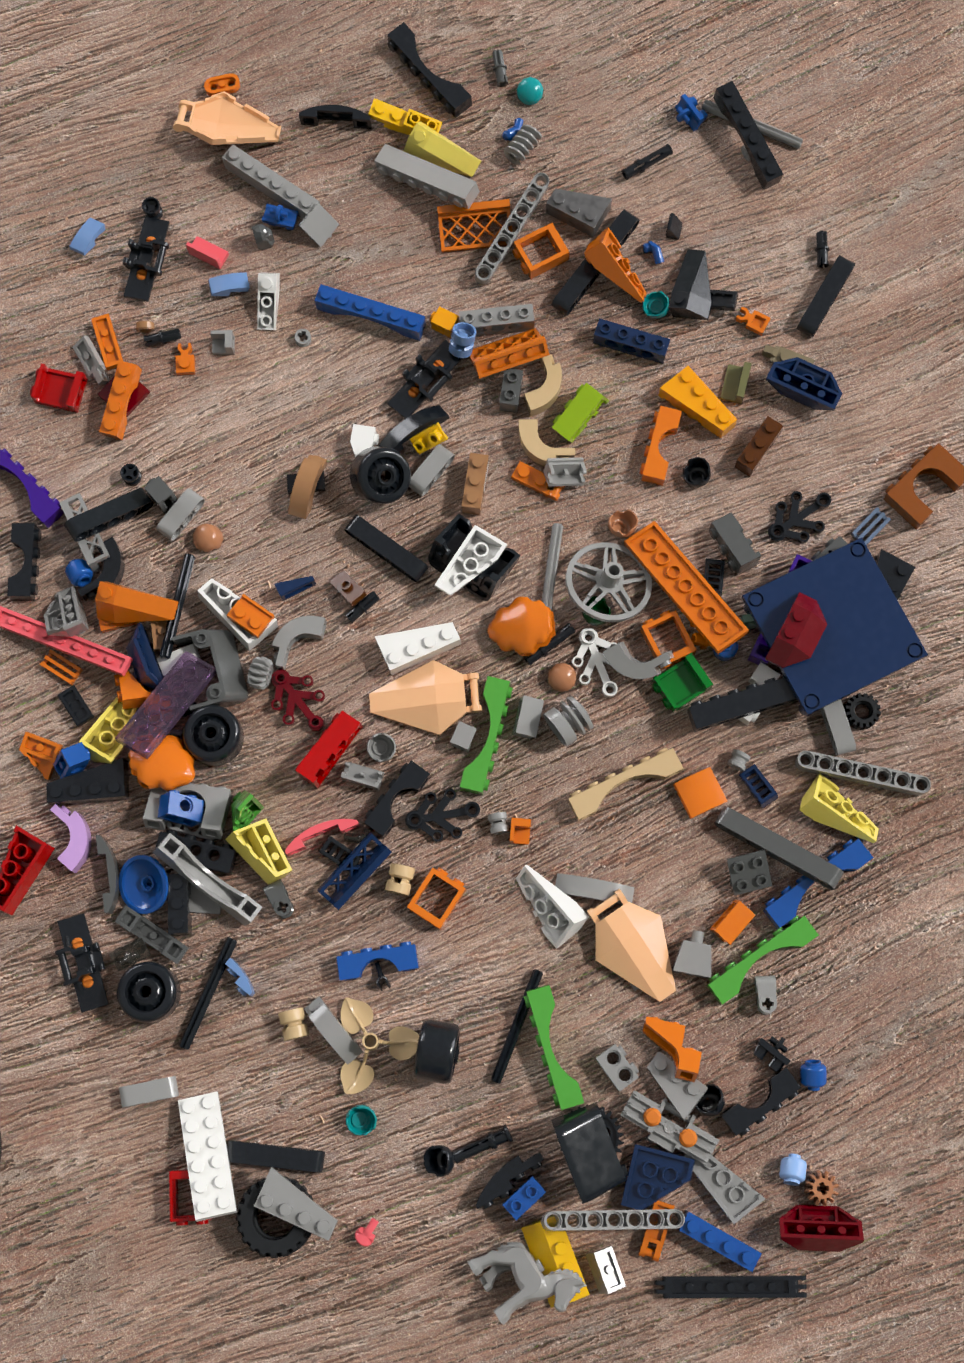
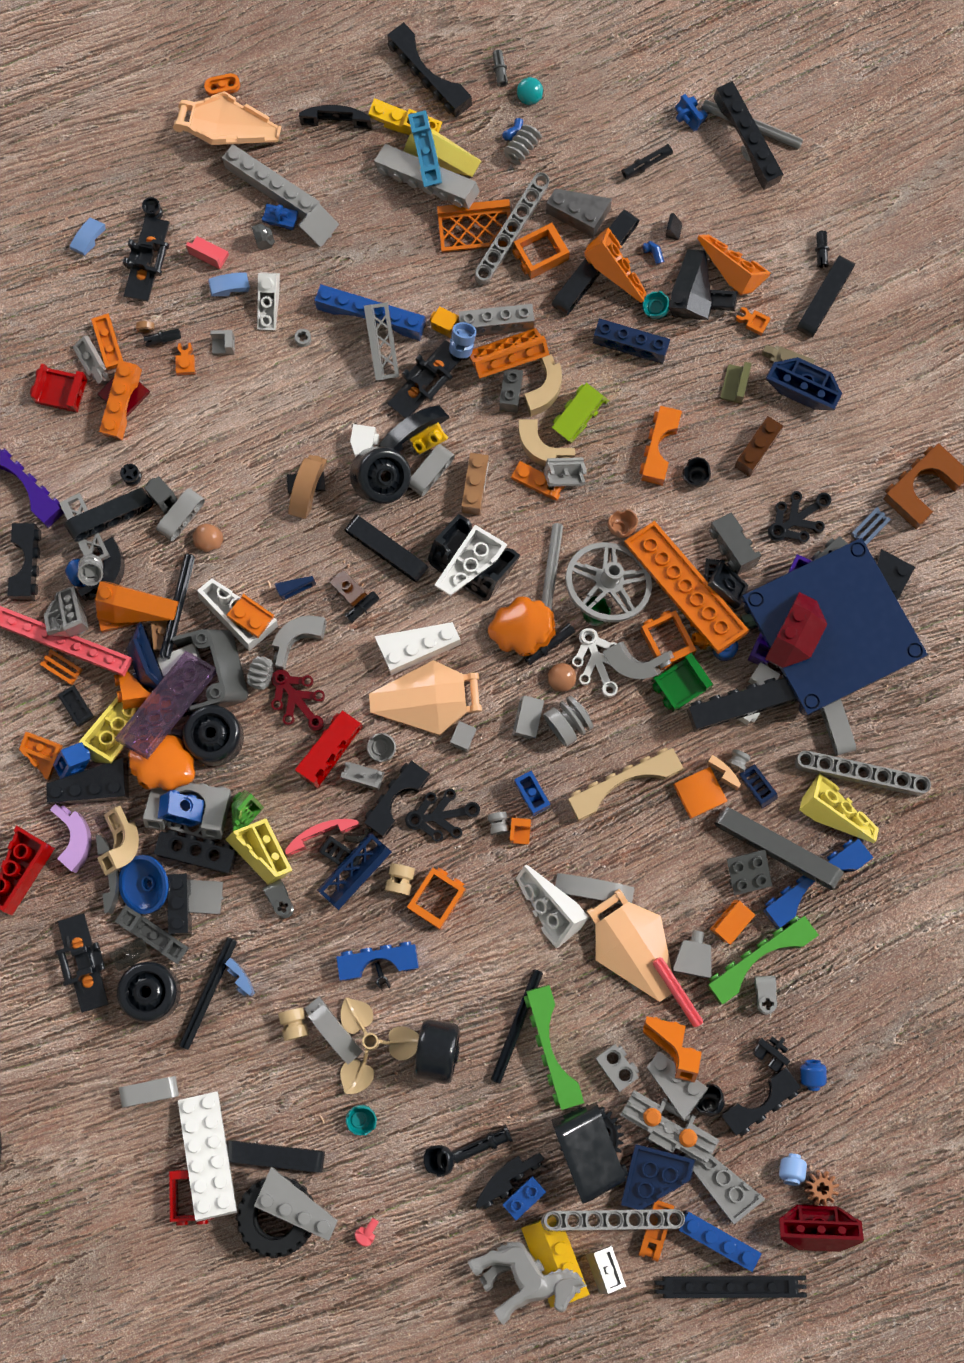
(90, 569): none -> light grey wheel
(125, 842): none -> tan arch
(185, 863): light grey arch -> none
(374, 341): none -> light grey fence
(425, 148): none -> dark azure slope
(476, 773): bright green arch -> none
(532, 793): none -> blue brick
(677, 991): none -> coral axle
(698, 402): light orange wedge -> none
(728, 585): none -> black plate
(728, 777): none -> light nougat slope
(736, 271): none -> orange wedge
(871, 704): black tyre -> none

